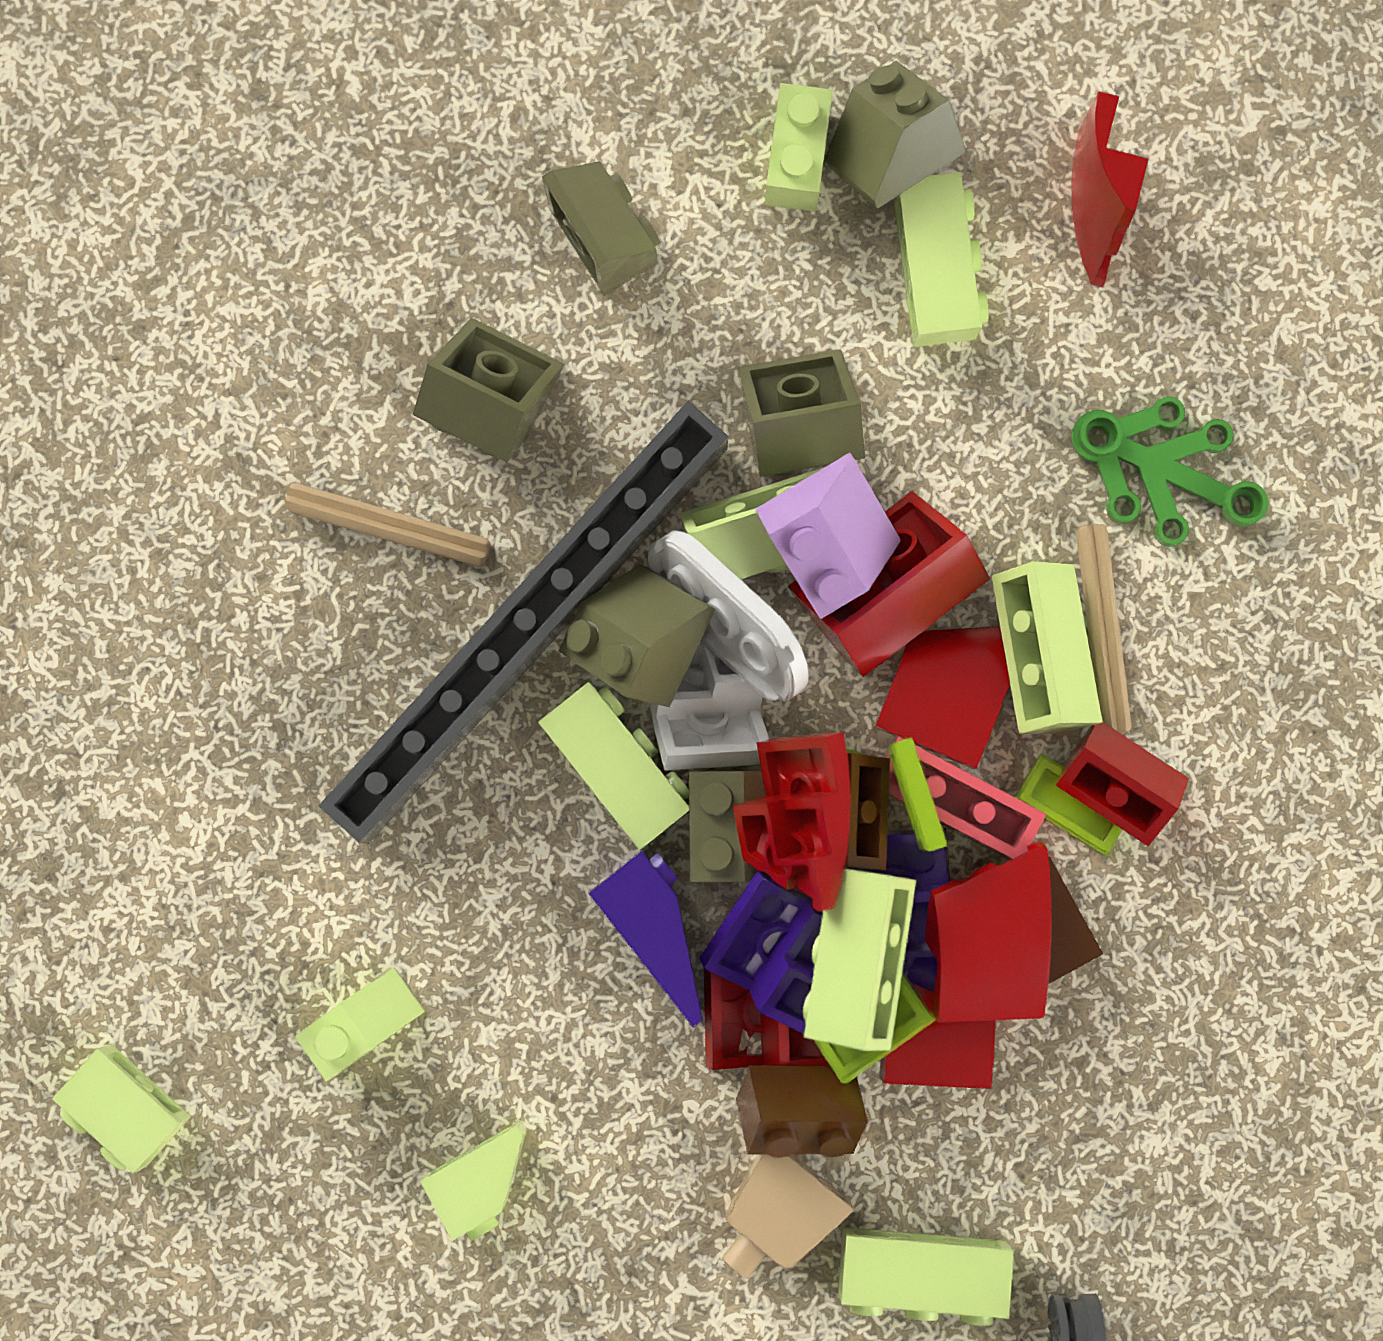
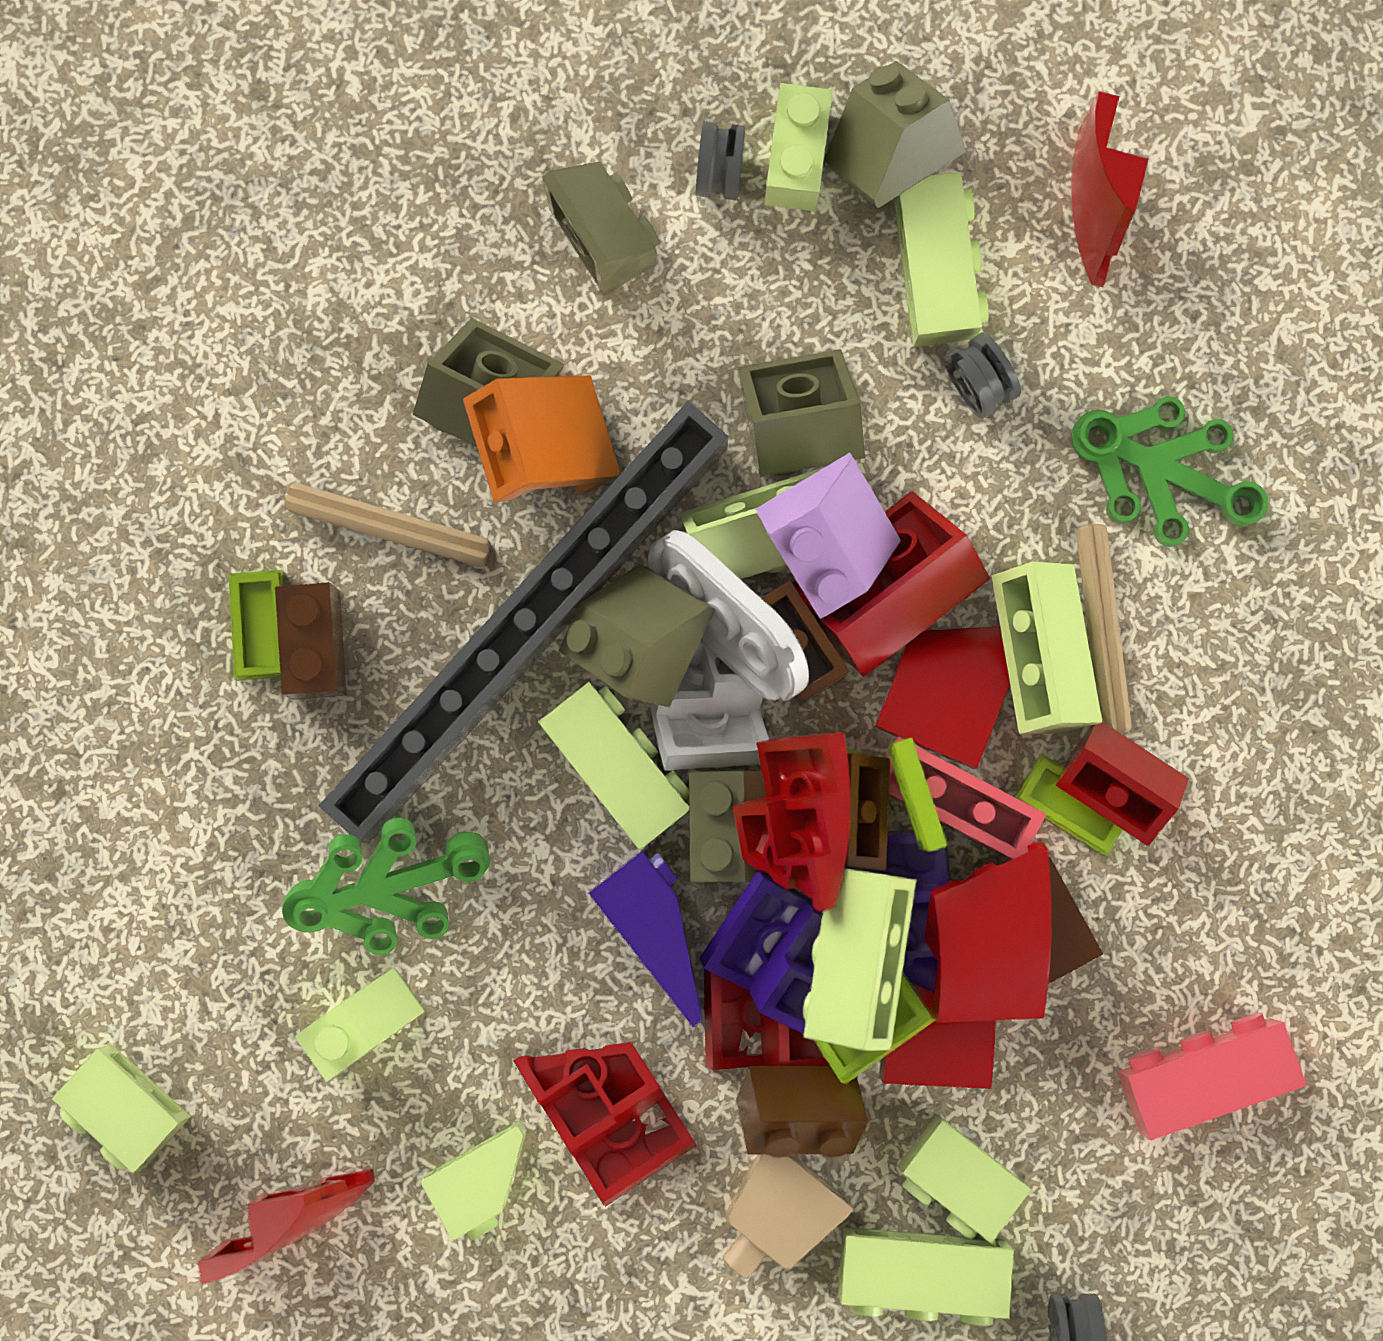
(255, 624): none -> lime tile
(283, 1219): none -> red slope
(310, 641): none -> reddish brown brick
(381, 888): none -> bright green plant
(541, 435): none -> orange panel
(593, 1107): none -> red slope
(720, 160): none -> dark grey wheel
(823, 661): none -> reddish brown brick
(963, 1180): none -> yellowish green brick
(983, 375): none -> dark grey wheel
(1210, 1076): none -> coral brick

